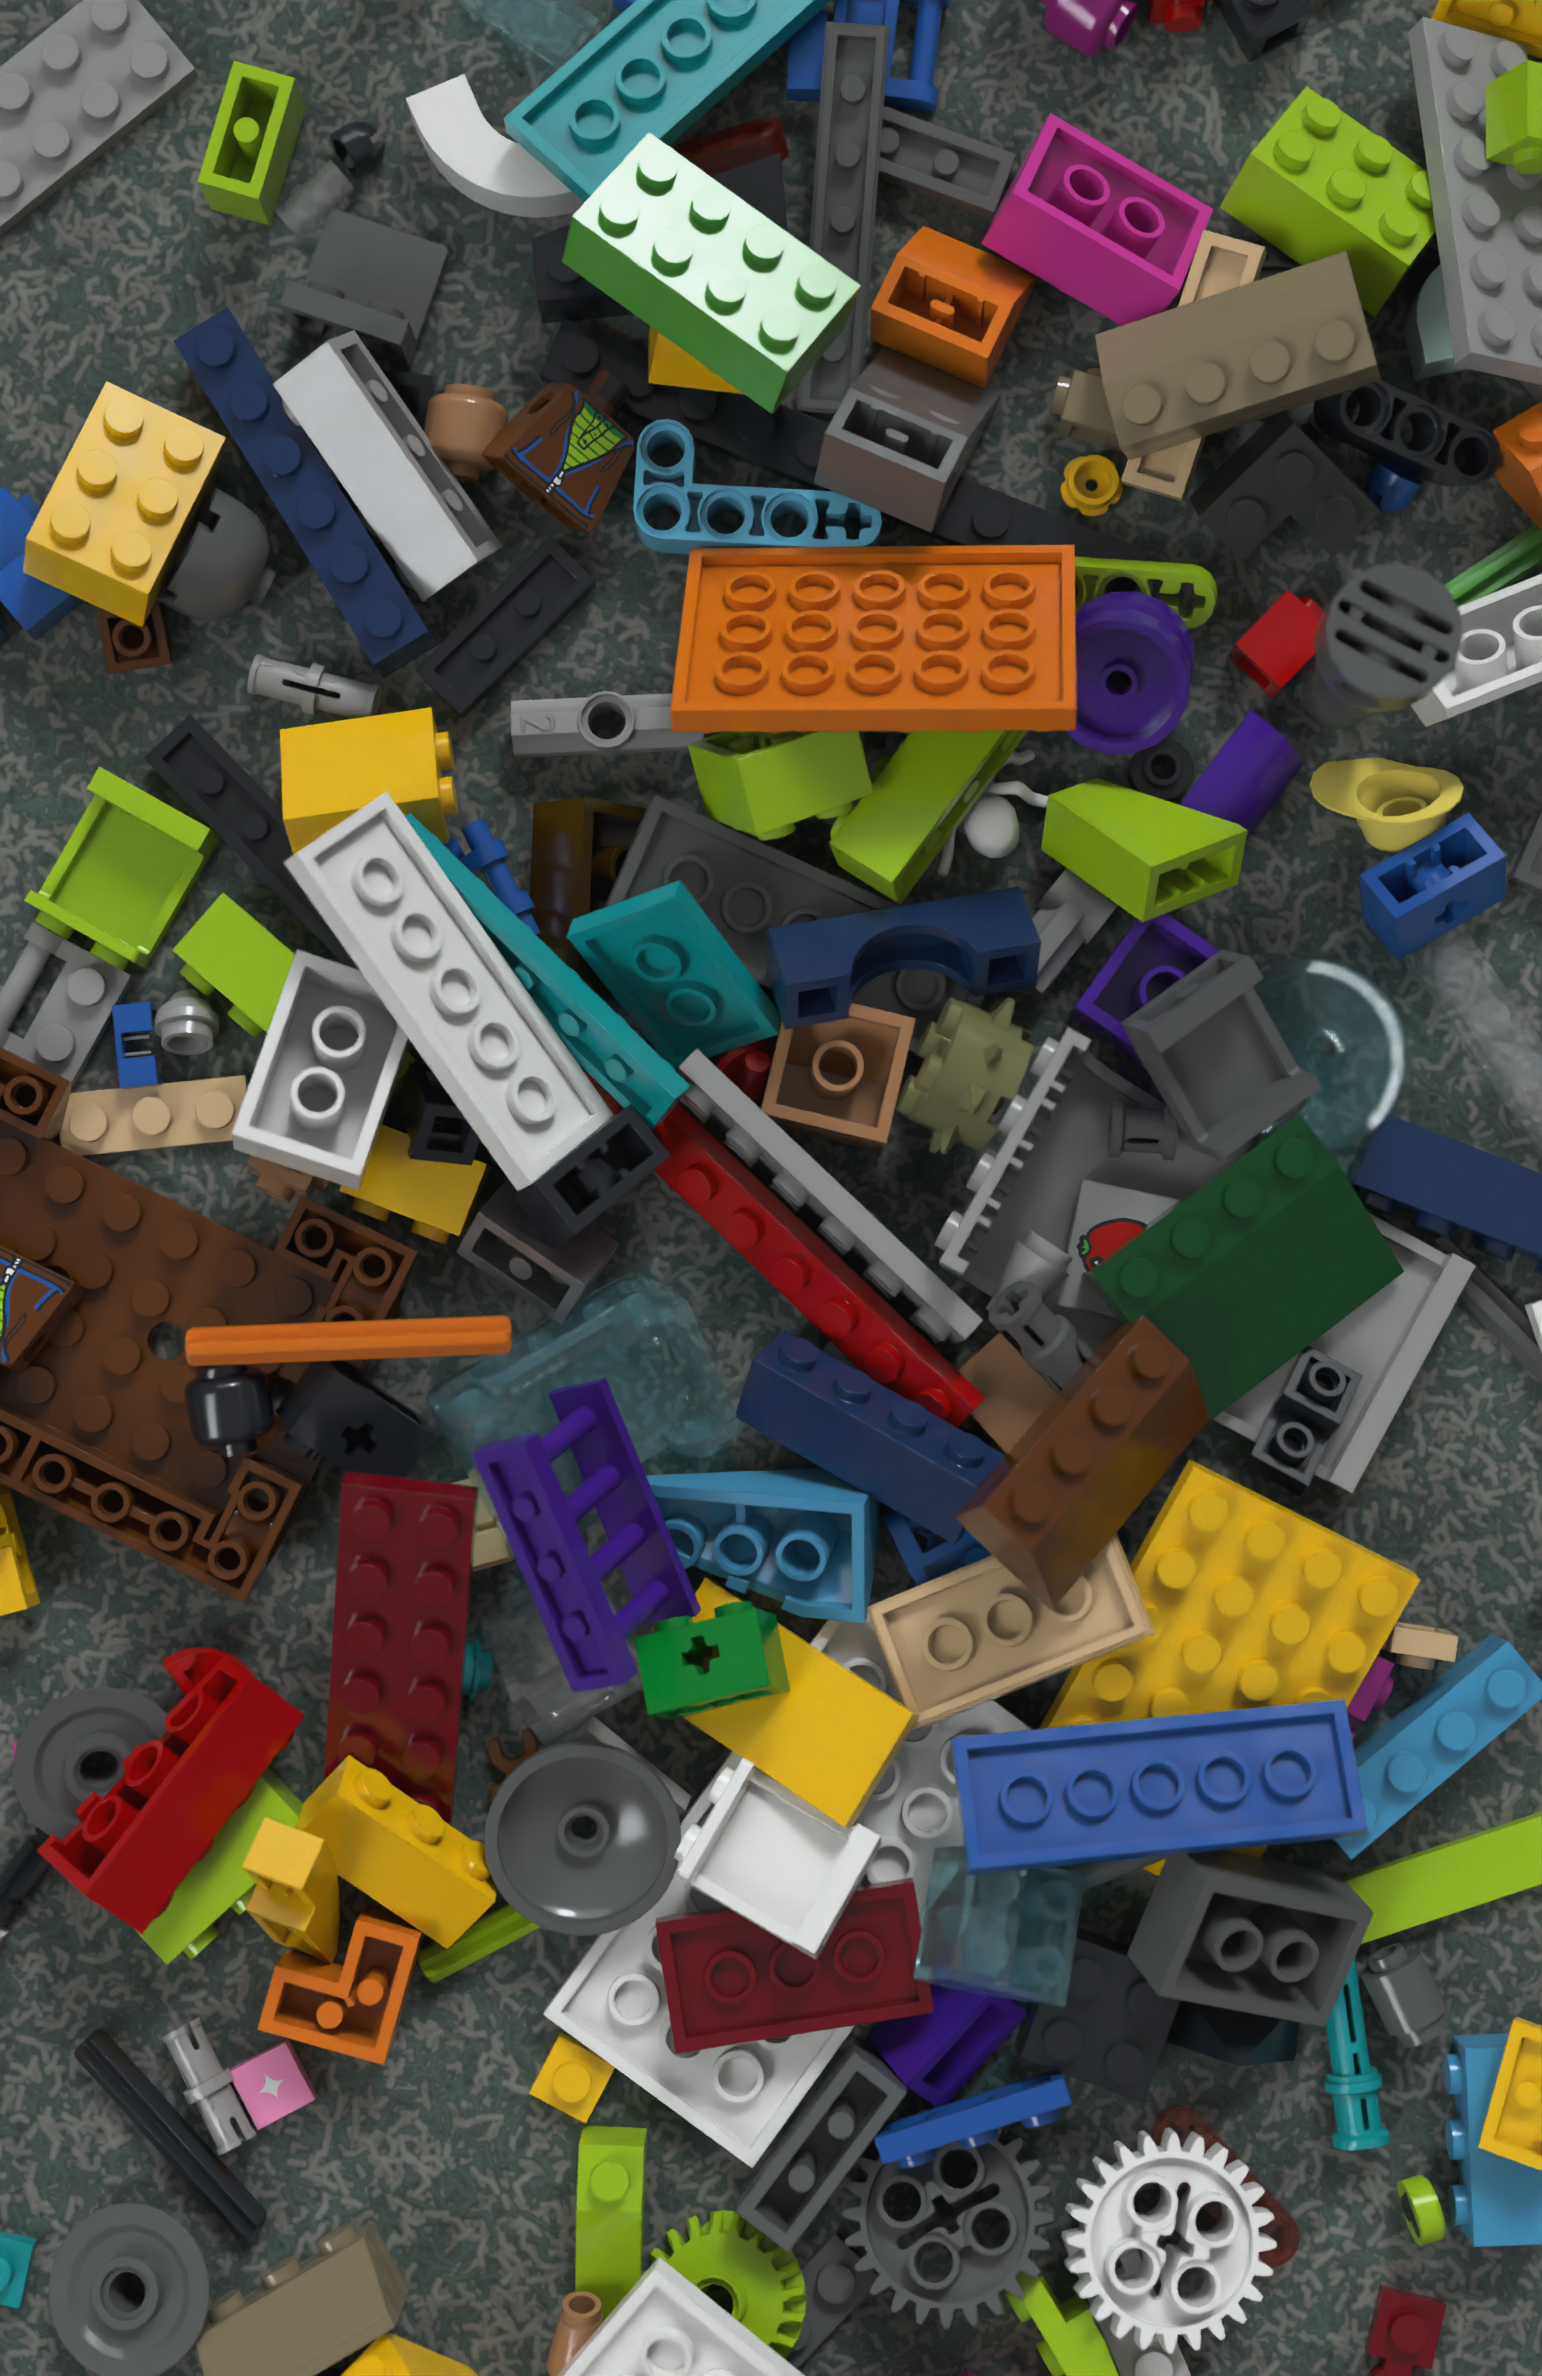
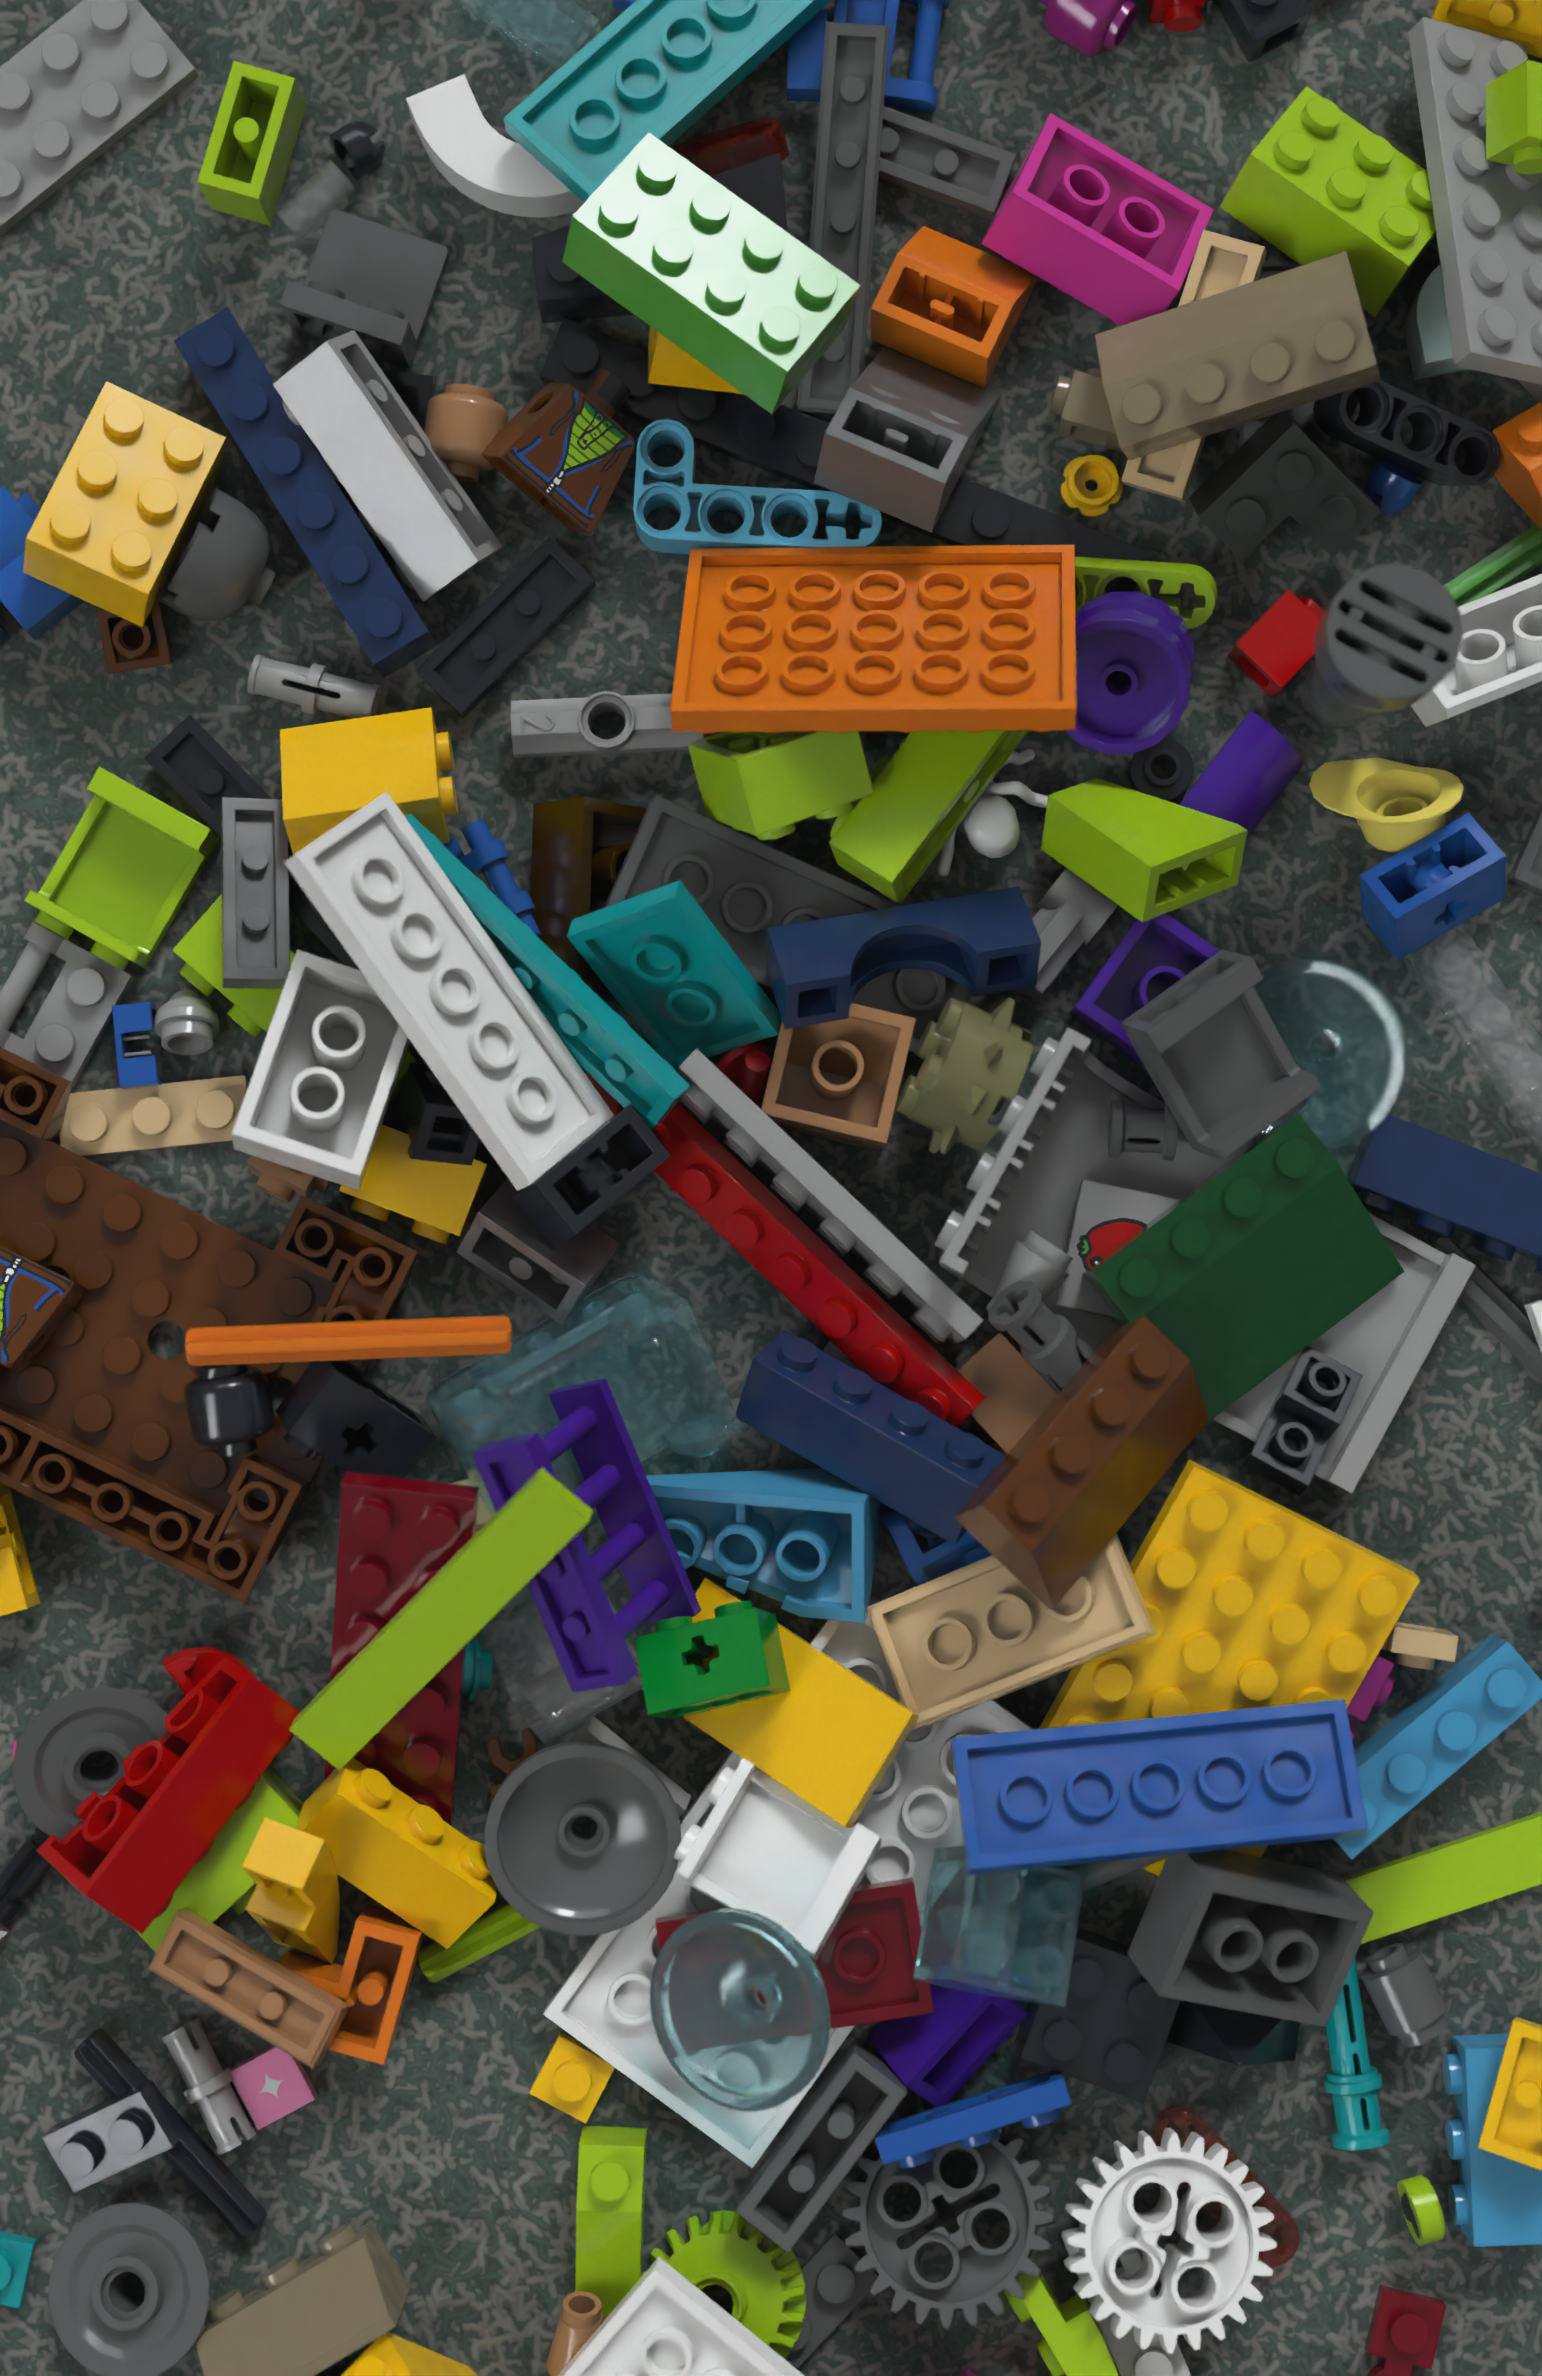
(113, 2136): none -> plate
(249, 1987): none -> medium nougat tile
(254, 894): none -> dark grey plate
(441, 1618): none -> lime tile
(716, 2025): none -> clear light blue dish

